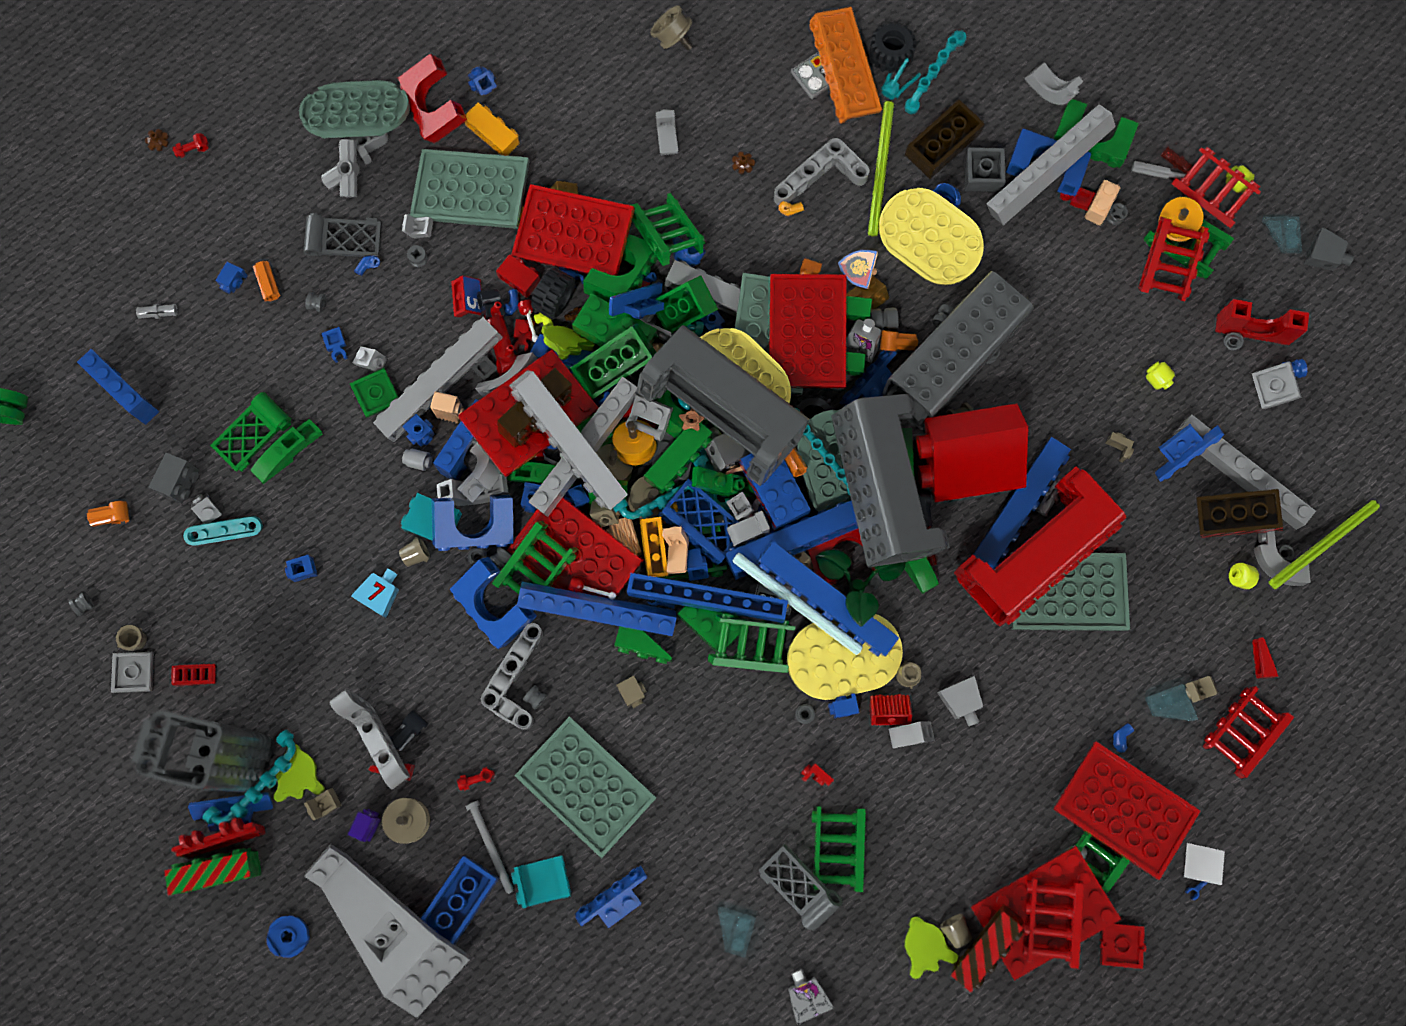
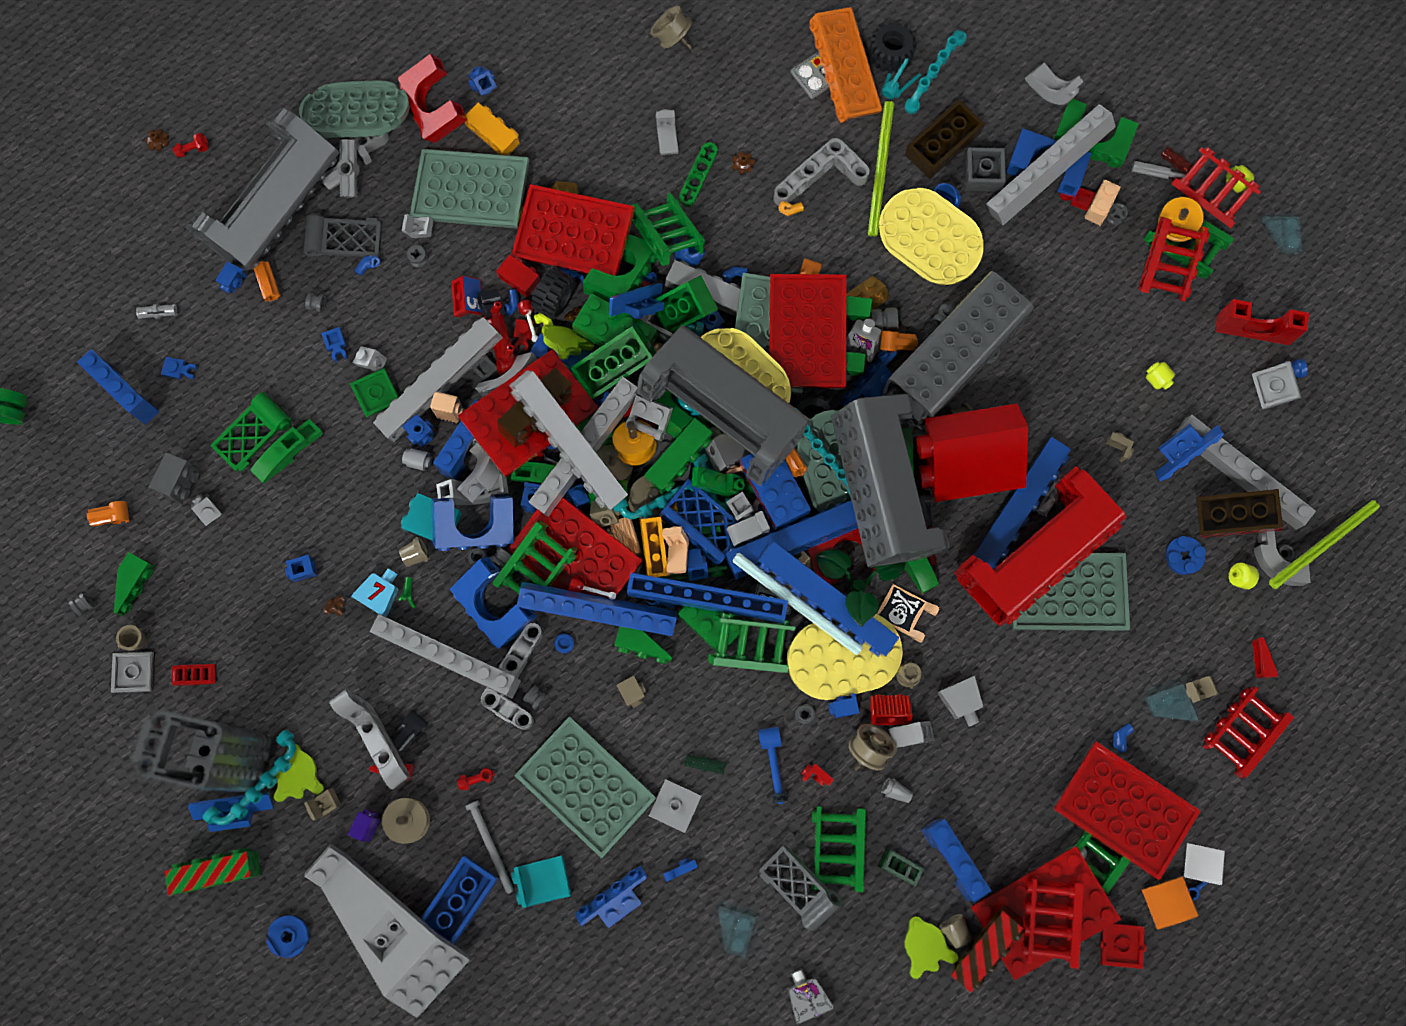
(130, 579): none -> green slope
(176, 368): none -> blue plate
(222, 530): teal plate -> none
(229, 834): red hinge -> none
(271, 194): none -> dark grey piece
(335, 606): none -> reddish brown plant
(407, 591): none -> green bar
(445, 656): none -> light grey brick
(564, 643): none -> blue tile
(675, 806): none -> light grey plate
(685, 866): none -> blue plate
(691, 415): nougat plate -> none
(697, 174): none -> green beam
(704, 764): none -> clear green pin
(732, 272): none -> blue arm
(769, 740): none -> blue piece
(859, 267): shield -> none
(872, 747): none -> dark tan wheel
(885, 859): none -> dark green slope
(896, 790): none -> light grey cone
(904, 610): none -> flag
(968, 877): none -> blue arch
(1170, 902): none -> orange slope
(1195, 552): none -> blue plate
(1233, 345): dark grey plate -> none
(1328, 251): dark grey torso -> none

